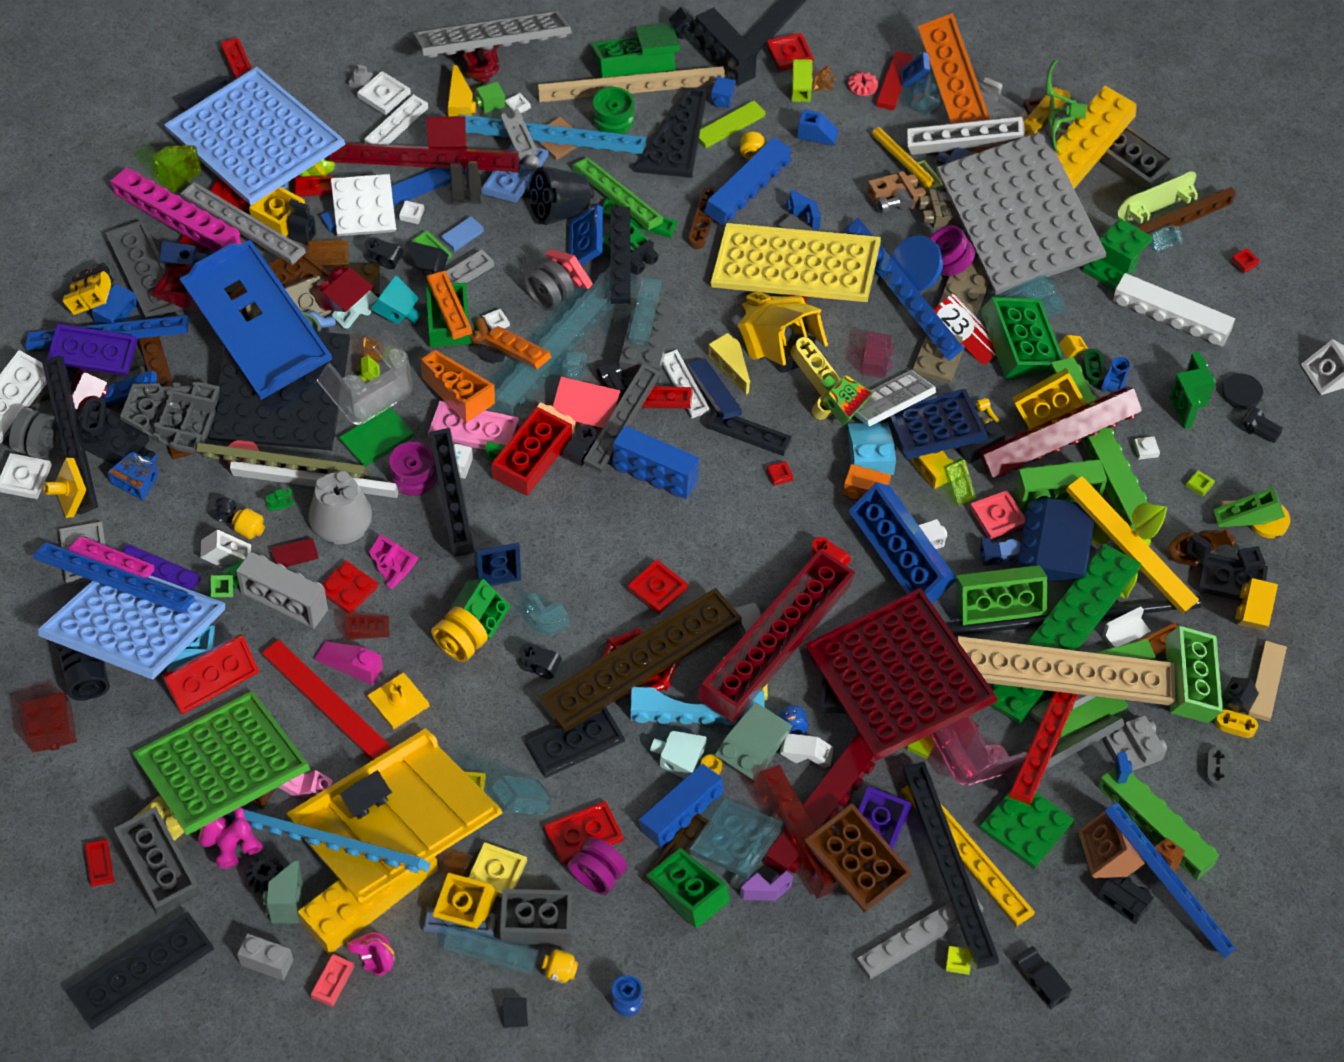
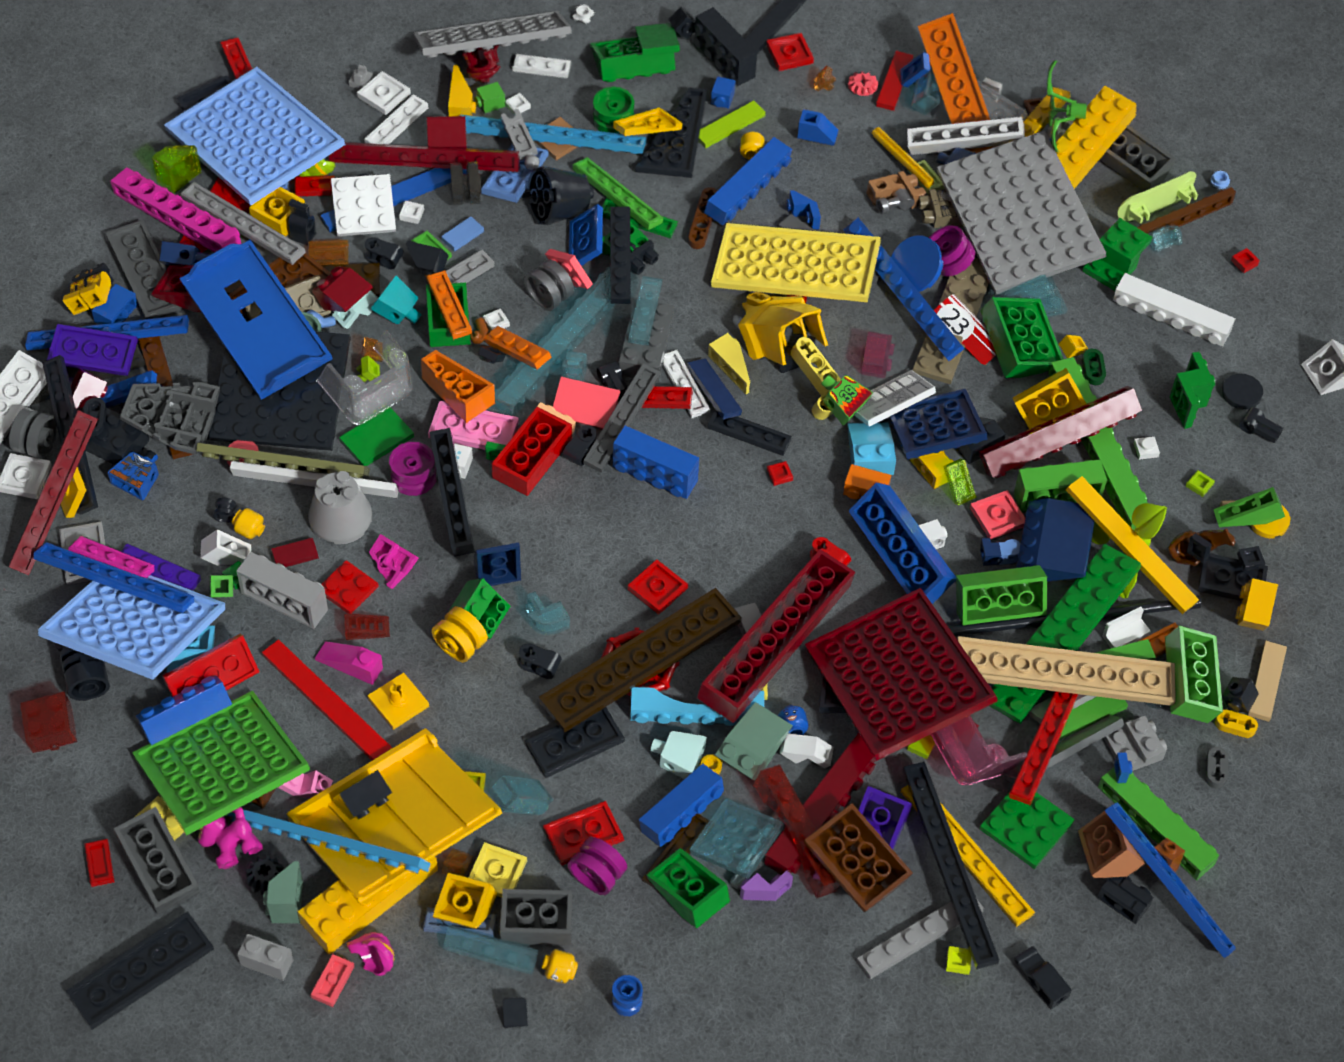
(53, 492): none -> dark red plate
(183, 709): none -> blue brick
(278, 501): green piece -> none
(541, 65): none -> white tile
(583, 13): none -> white plate
(631, 83): tan plate -> none
(647, 122): none -> yellow wing
(801, 81): lime slope -> none
(984, 404): yellow hand -> none
(1116, 378): blue piece -> none
(1220, 180): none -> light blue plate

